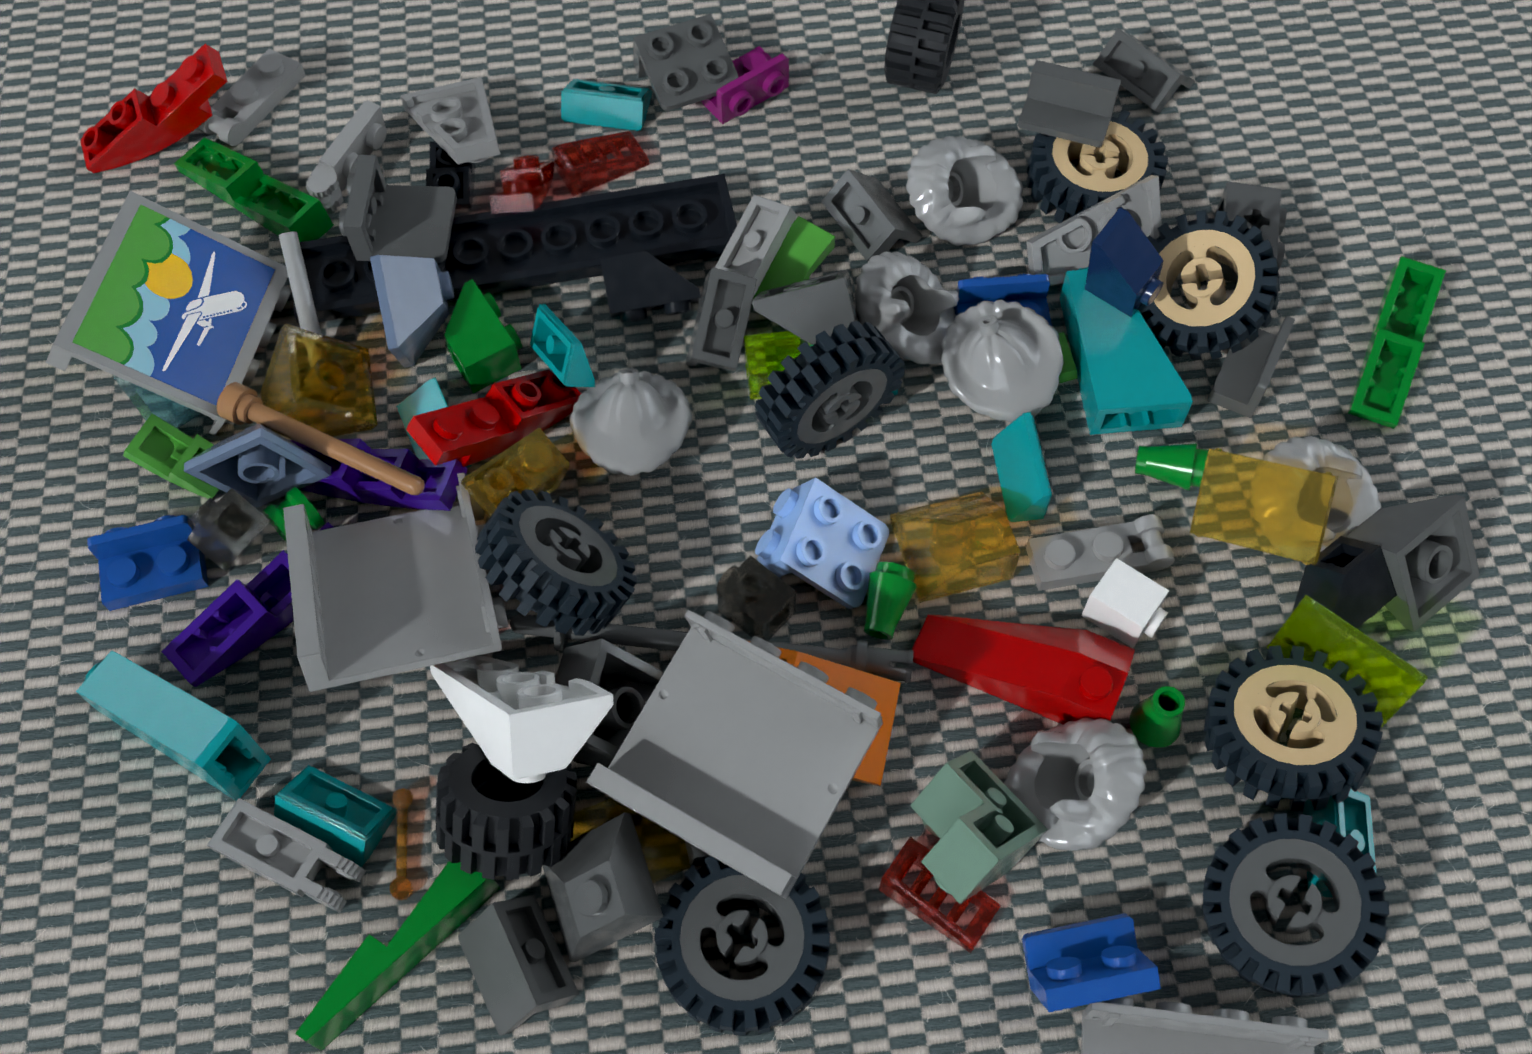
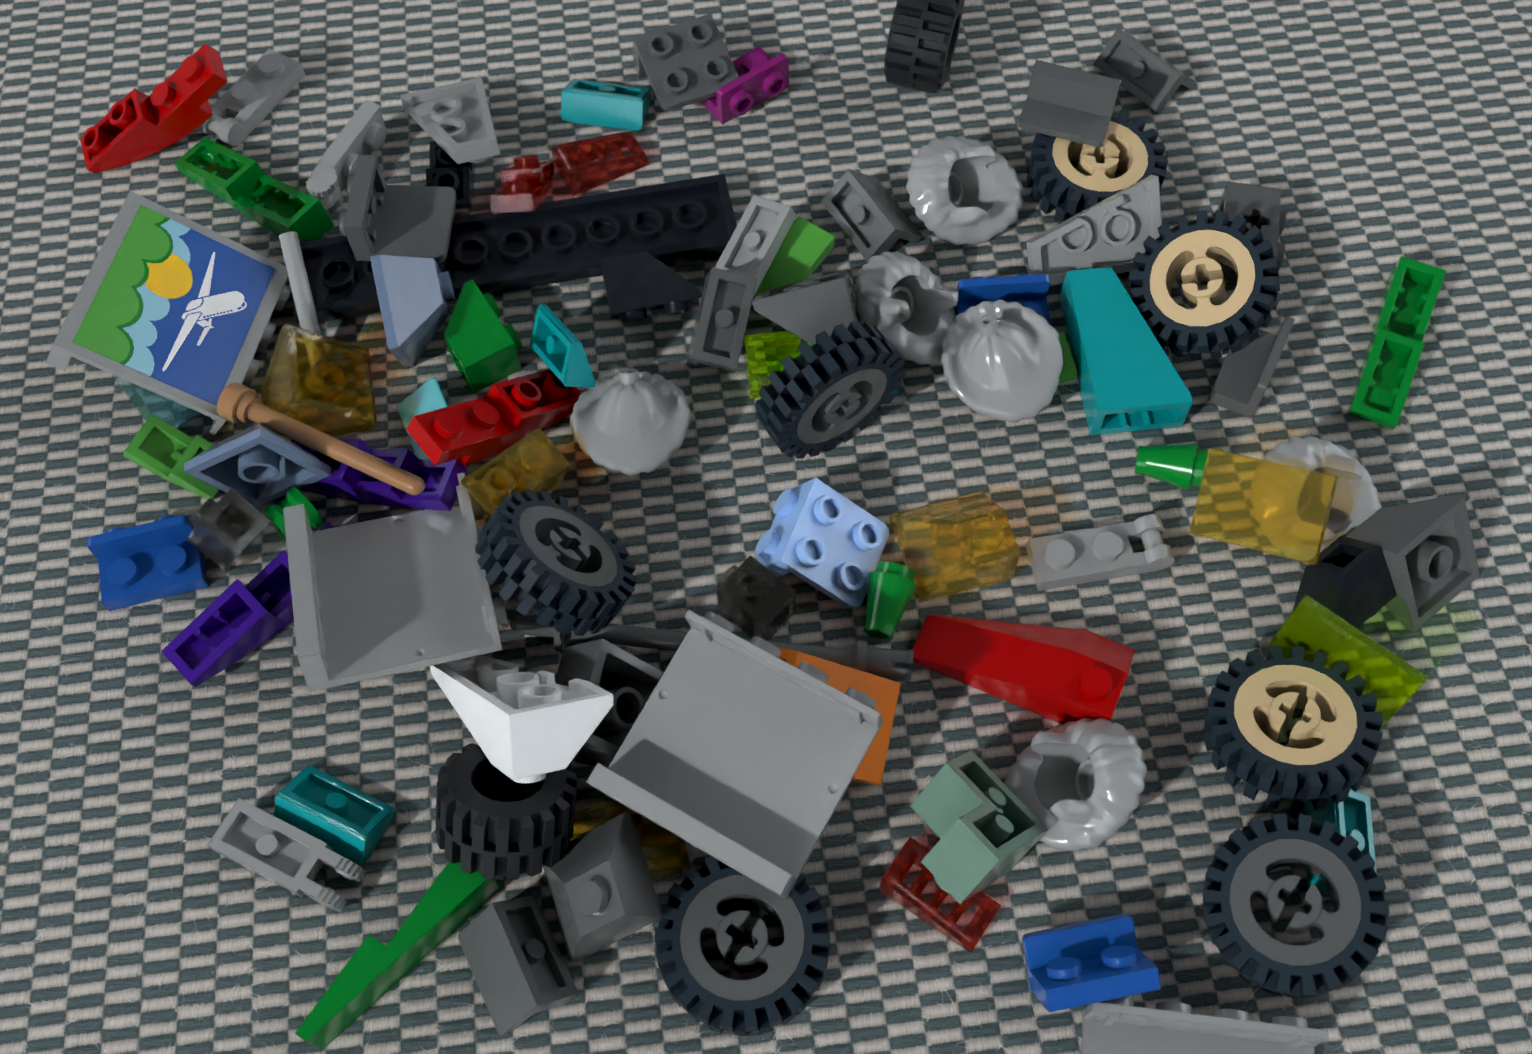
(175, 724): teal slope -> none
(401, 887): clear orange hinge -> none
(1022, 470): teal slope -> none
(1124, 265): dark blue slope -> none
(1126, 604): white brick -> none
(1158, 718): green cone -> none

